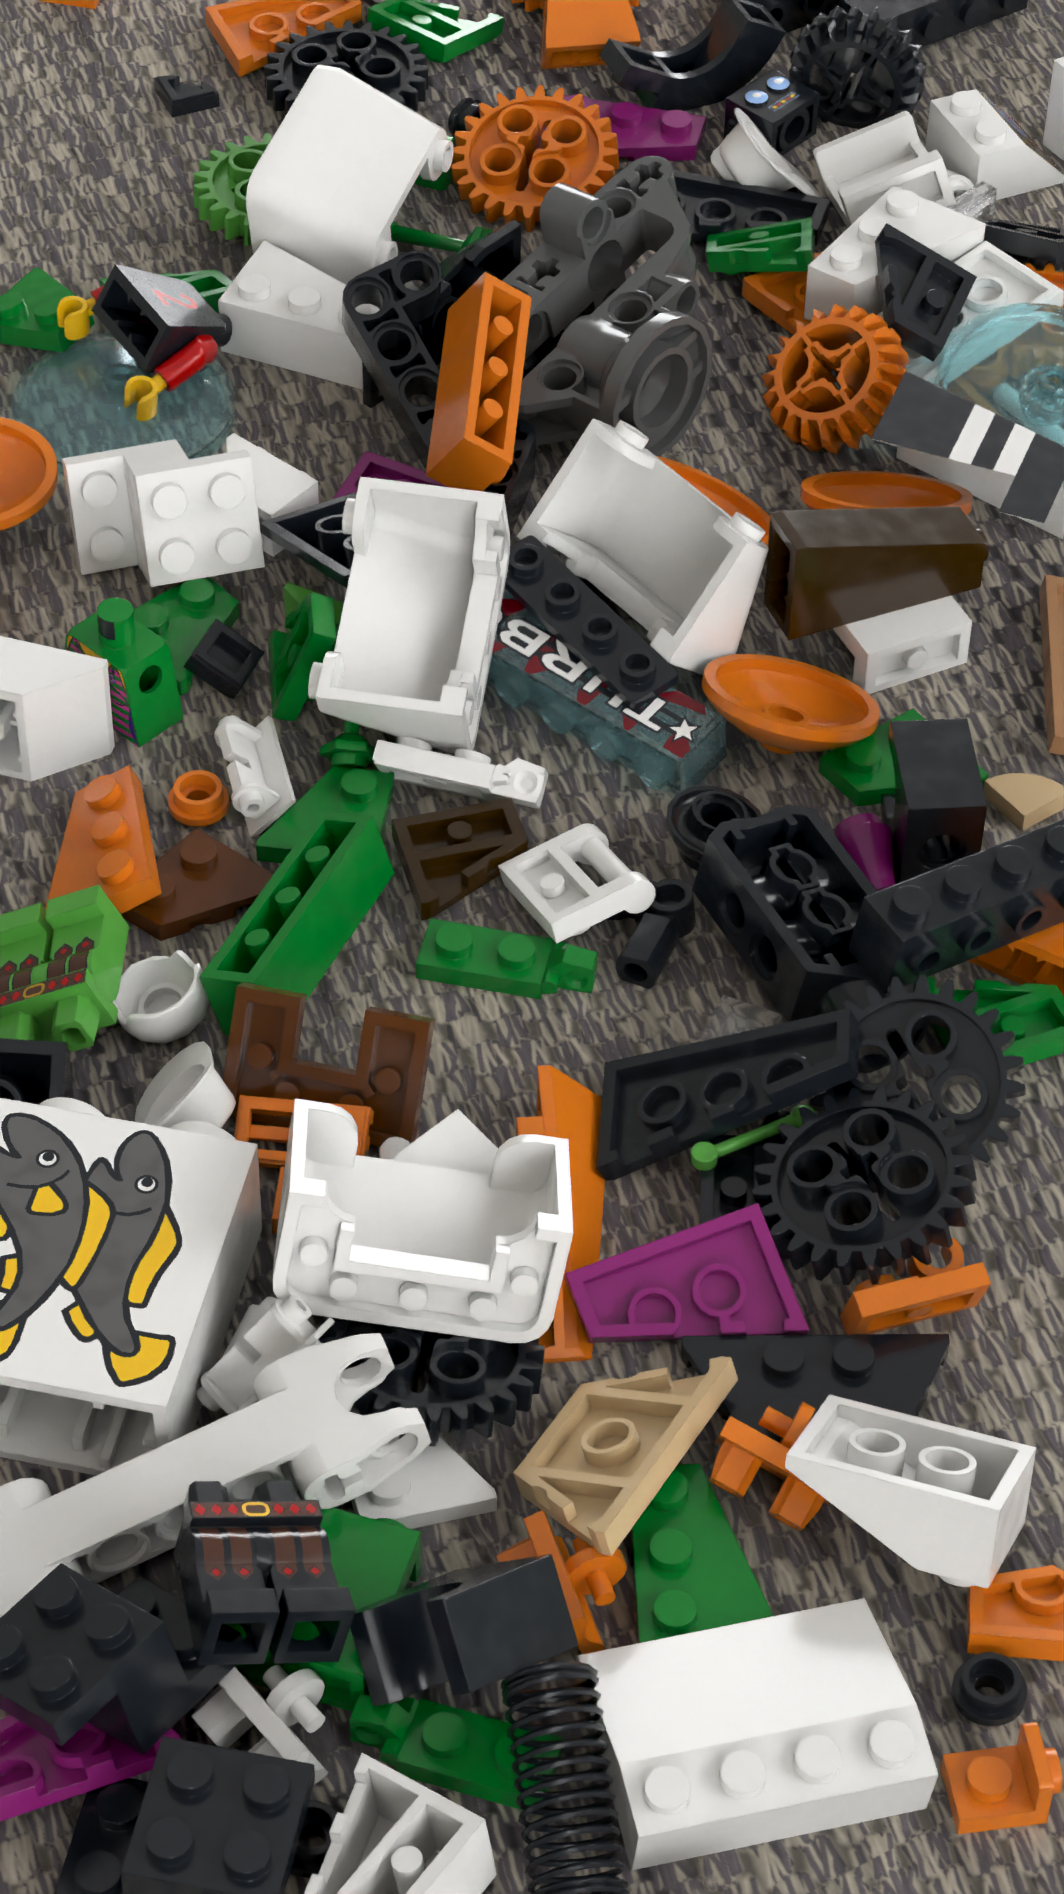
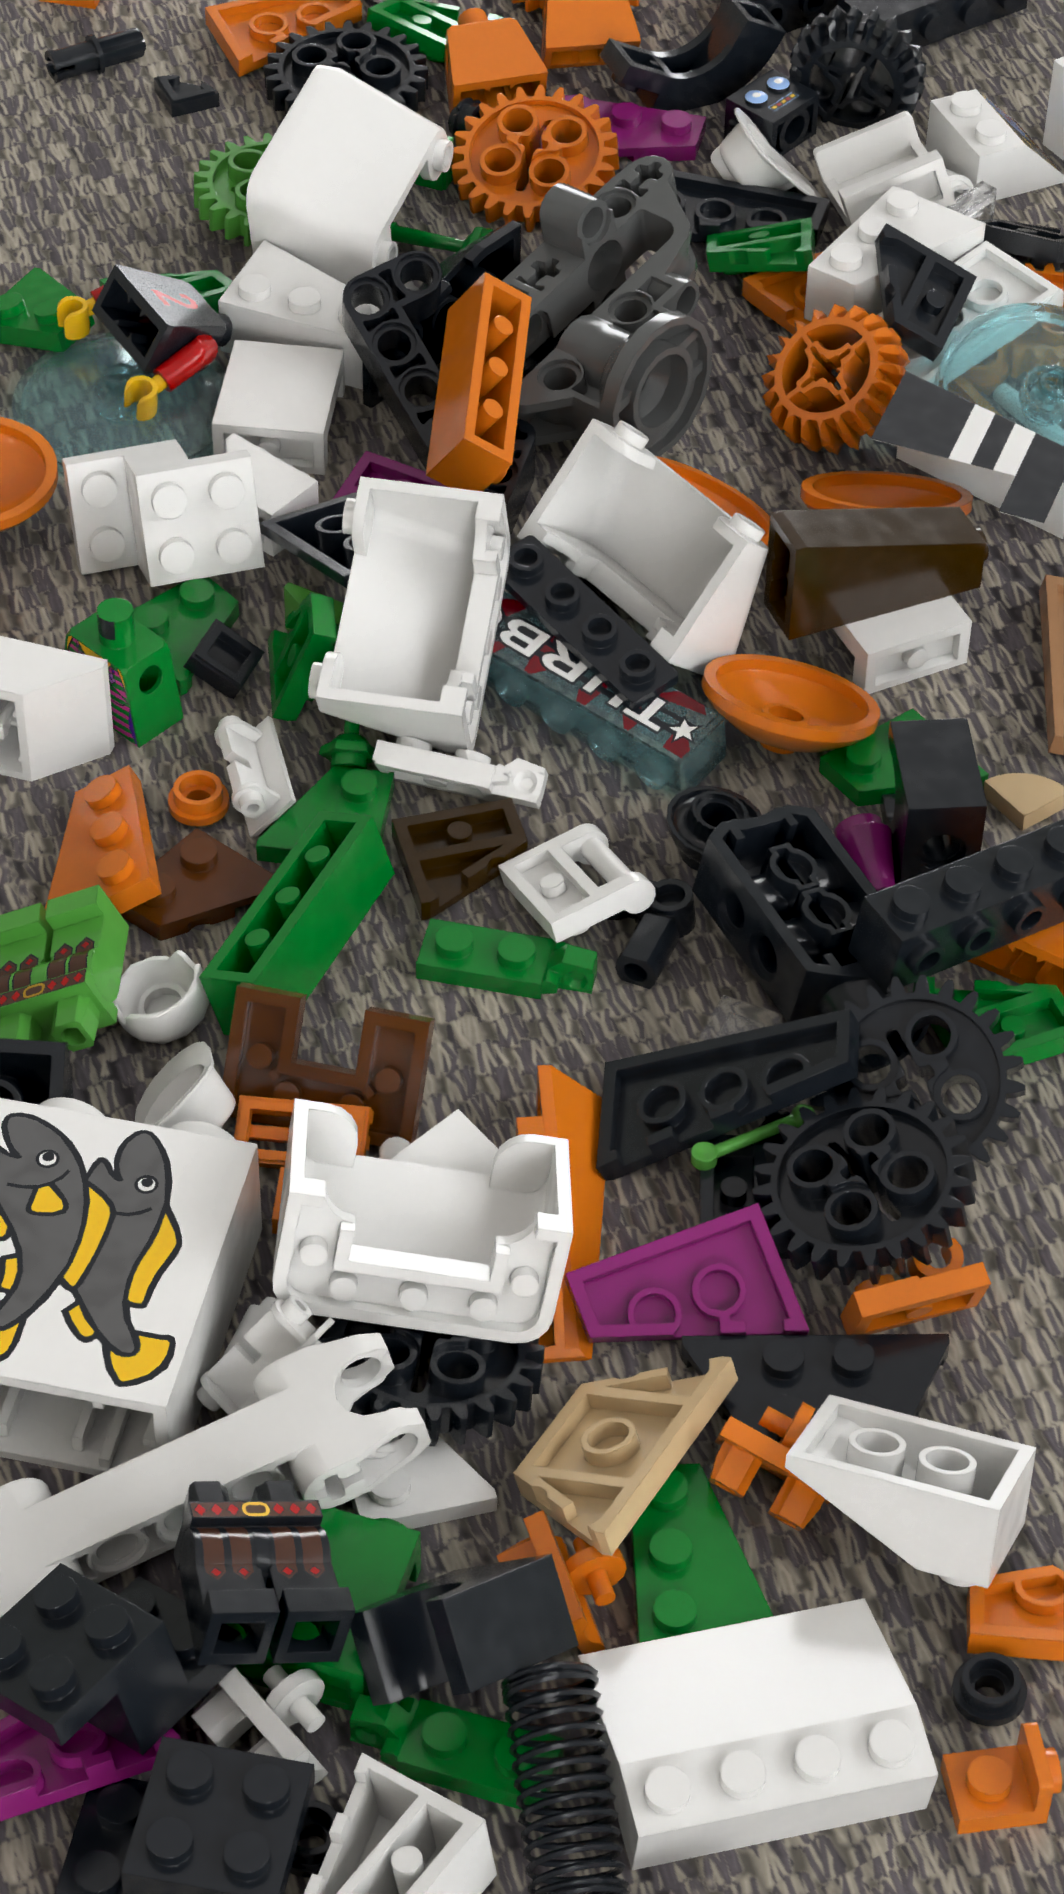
(95, 54): none -> black axle
(280, 401): none -> white panel
(490, 59): none -> orange torso

